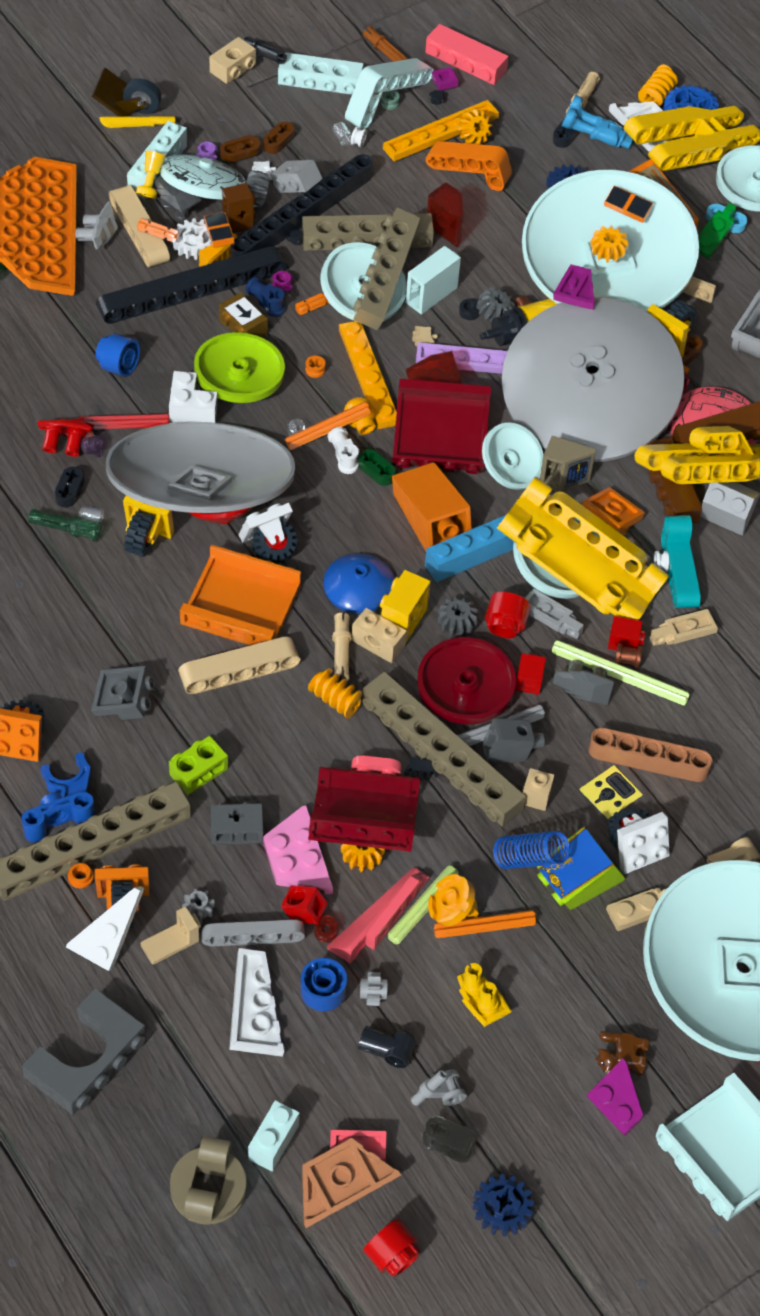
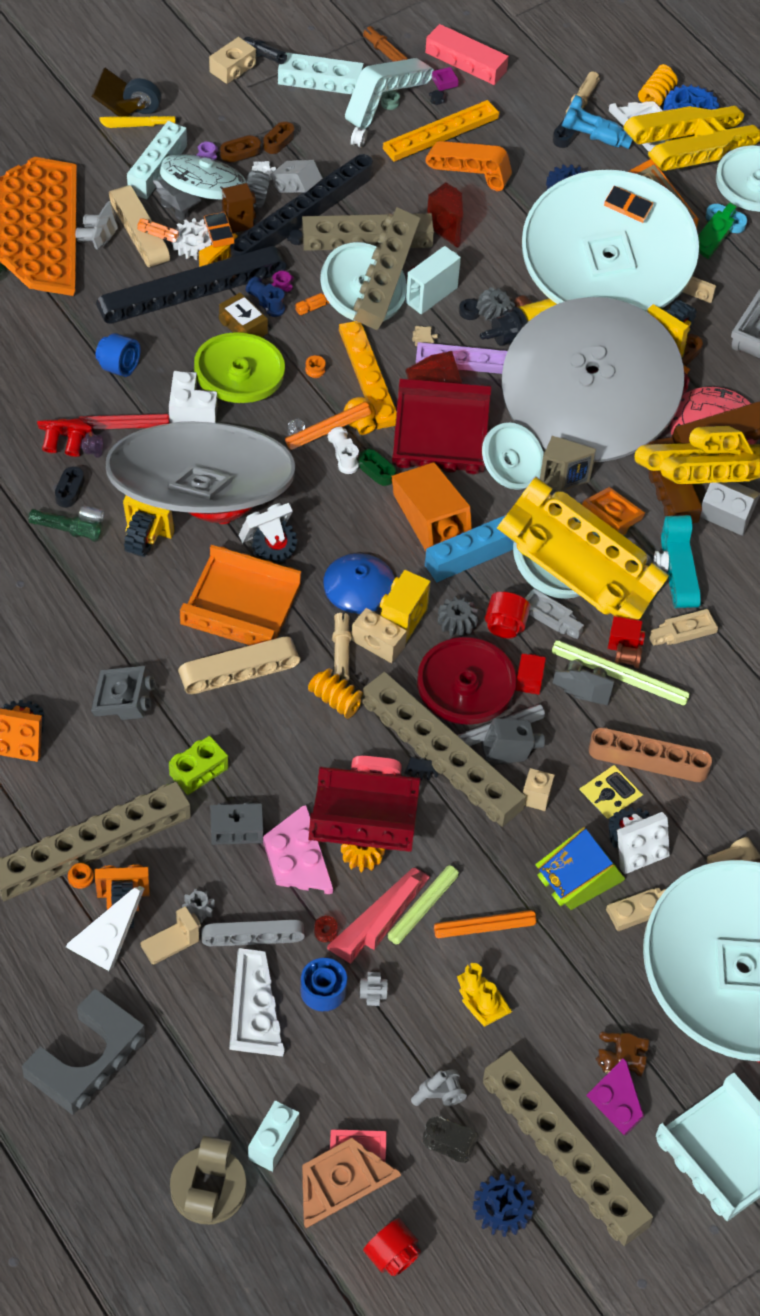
(66, 802): blue piece -> none
(153, 165): yellow piece -> none
(304, 904): red brick -> none
(342, 133): clear hinge -> none
(394, 1048): black piece -> none
(453, 901): light orange tile -> none
(479, 121): light orange gear -> none
(549, 861): blue piece -> none
(576, 288): magenta wing -> none
(609, 243): light orange gear -> none
(620, 1227): none -> dark tan brick

